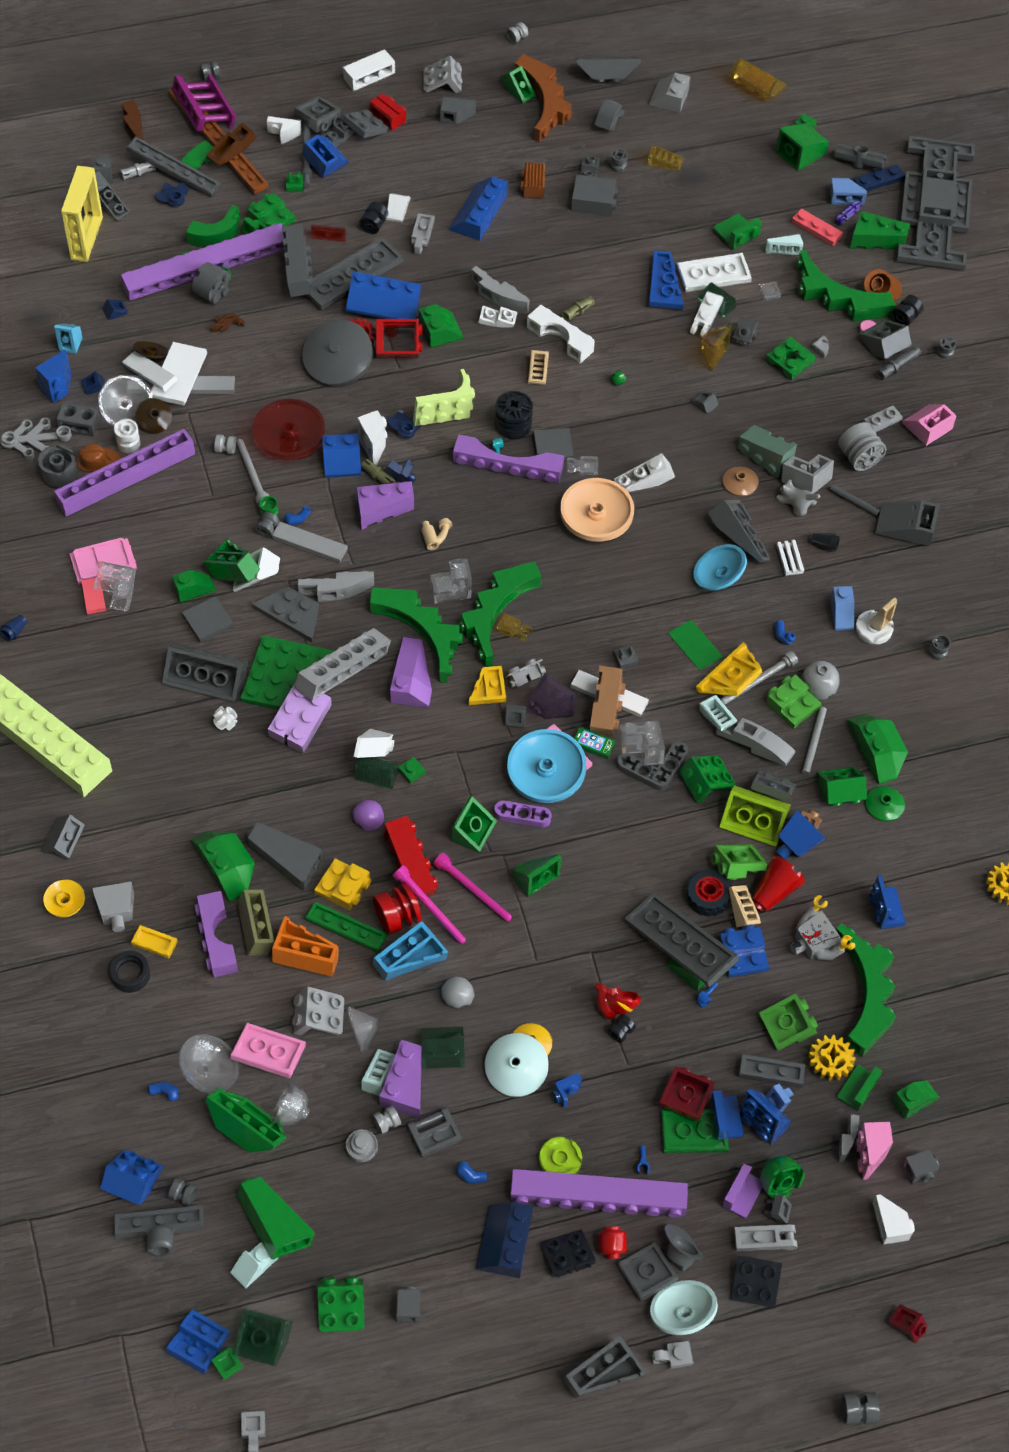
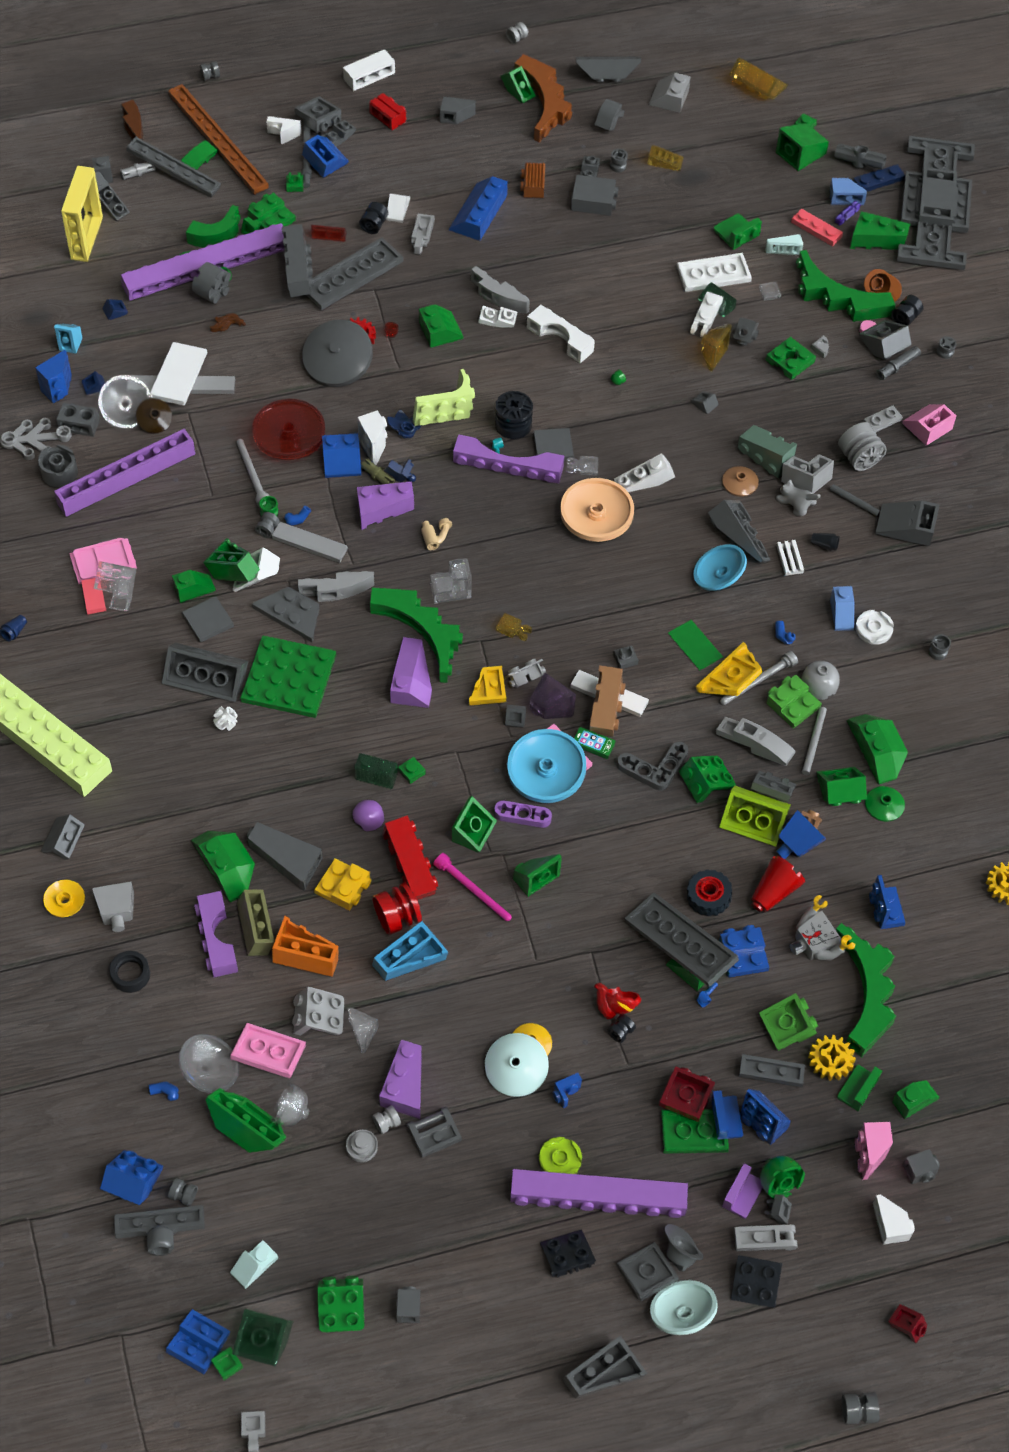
(94, 457): dark orange piece -> none
(127, 436): white wheel -> none
(150, 350): dark brown dish -> none
(150, 371): white tile -> none
(154, 941): yellow tile -> none
(173, 195): dark blue plate -> none
(194, 110): magenta fence -> none
(225, 444): light grey wheel -> none
(232, 144): reddish brown slope -> none
(273, 1219): green slope -> none
(299, 719): lavender piece -> none
(342, 663): light grey brick -> none
(346, 927): green tile -> none
(364, 123): dark grey plate -> none
(372, 1083): light aqua slope -> none
(374, 744): white slope -> none
(382, 297): blue slope -> none
(397, 323): red window -> none
(402, 875): dark pink piece -> none
(441, 73): light grey bracket -> none
(442, 1047): clear green slope -> none
(457, 992): light grey hair -> none
(469, 1174): blue arm -> none
(505, 587): green arch -> none
(505, 1239): dark blue slope -> none
(538, 355): tan slope -> none
(578, 308): olive pin -> none
(612, 1242): red head -> none
(643, 1160): blue hand -> none
(644, 739): clear brick -> none
(664, 282): blue wing -> none
(676, 1354): light grey plate -> none
(714, 702): light aqua slope -> none
(737, 860): bright green plate -> none
(749, 915): tan slope -> none
(780, 1096): medium blue tile -> none
(846, 1140): light grey slope -> none
(884, 615): tan slope -> none

